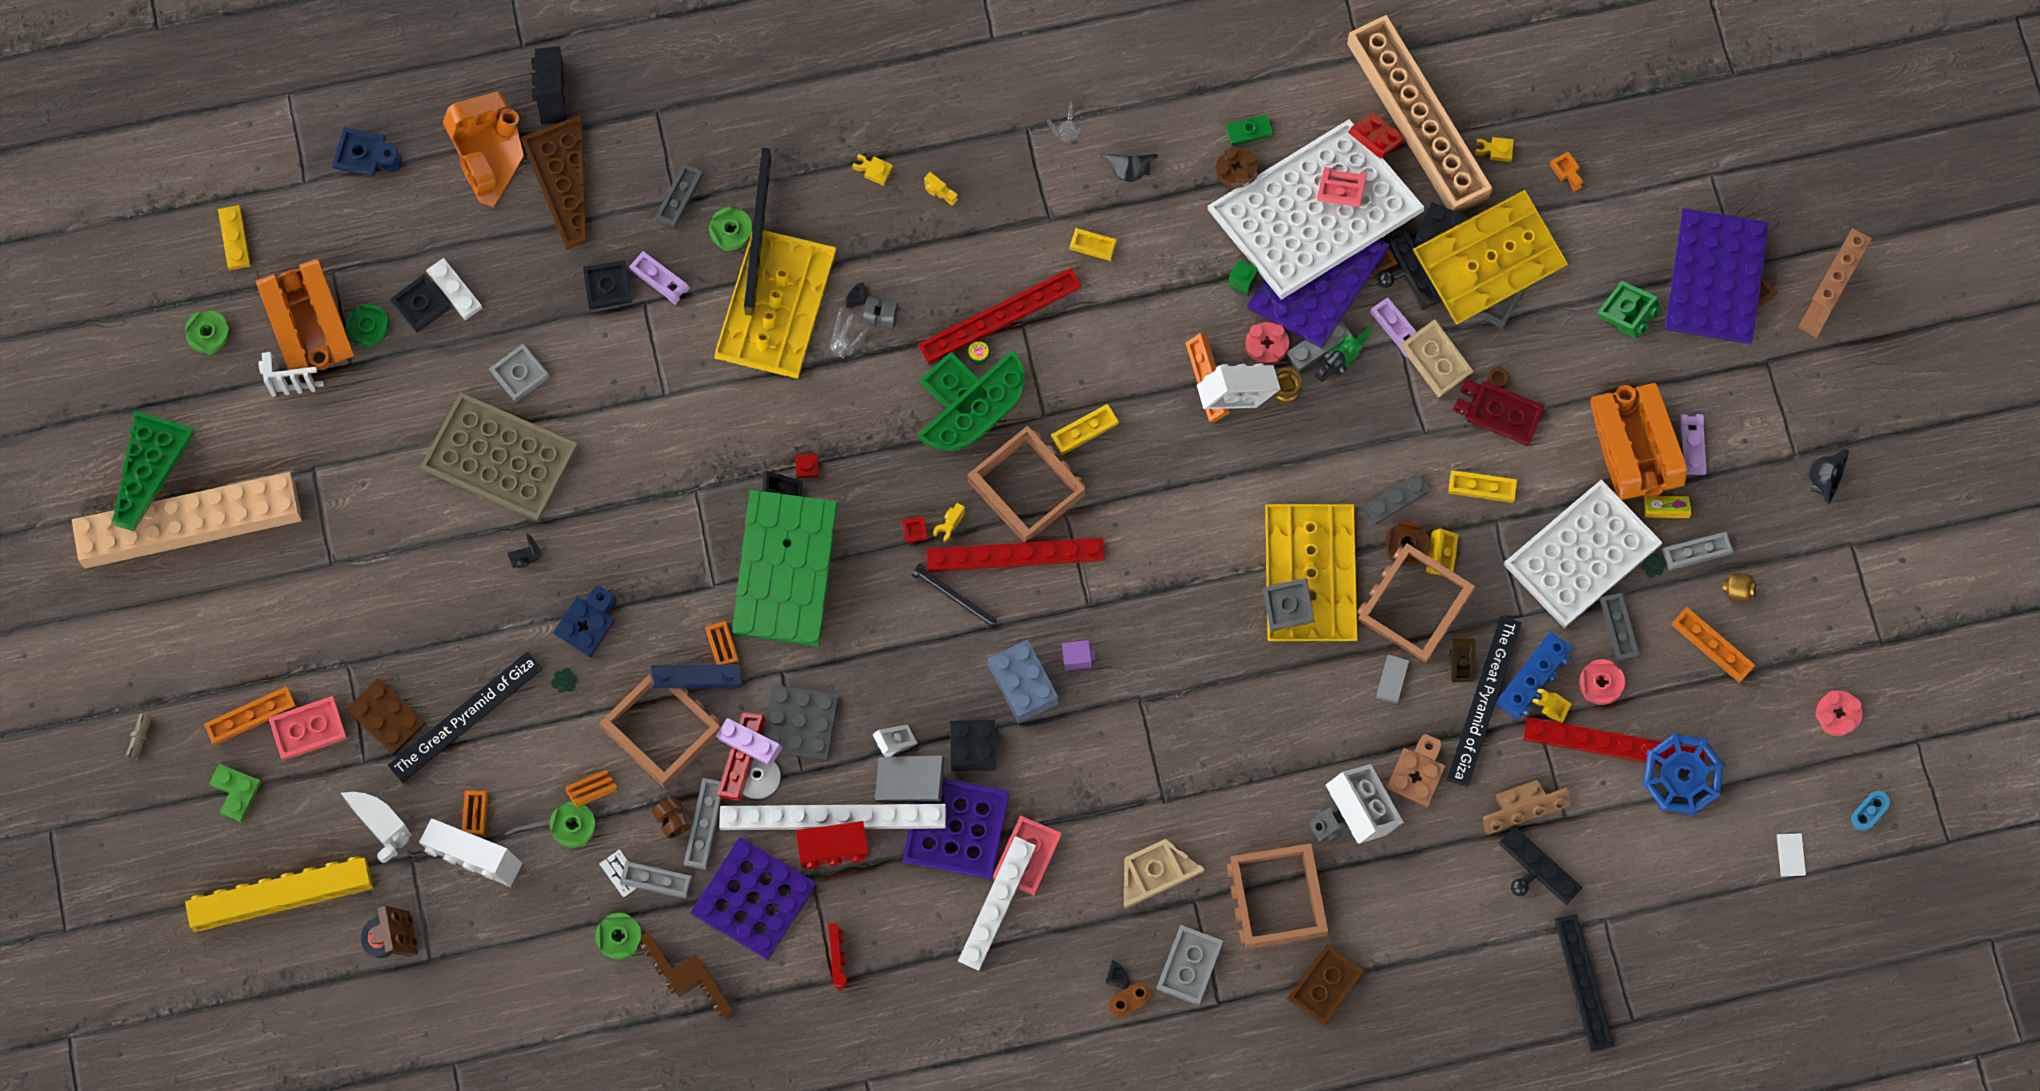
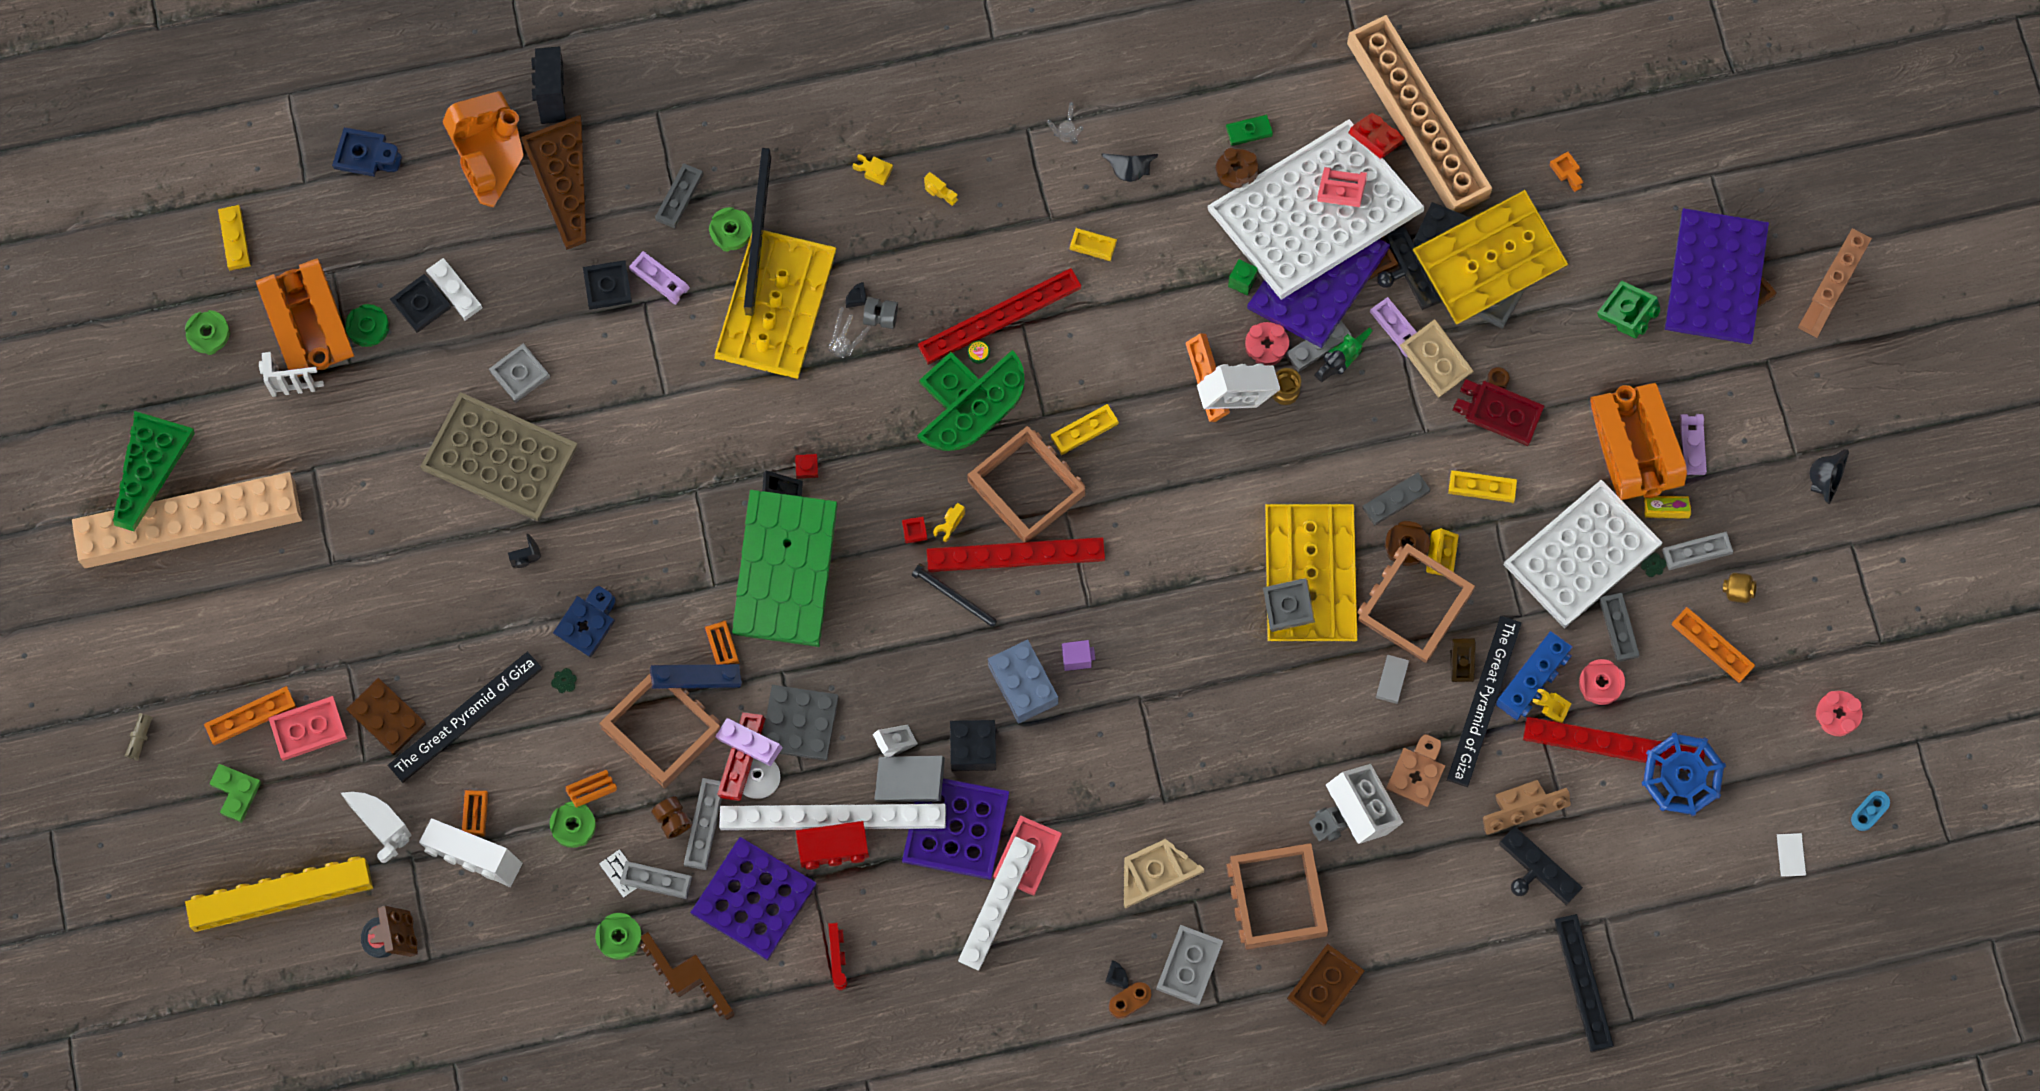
(1499, 149): yellow plate -> none

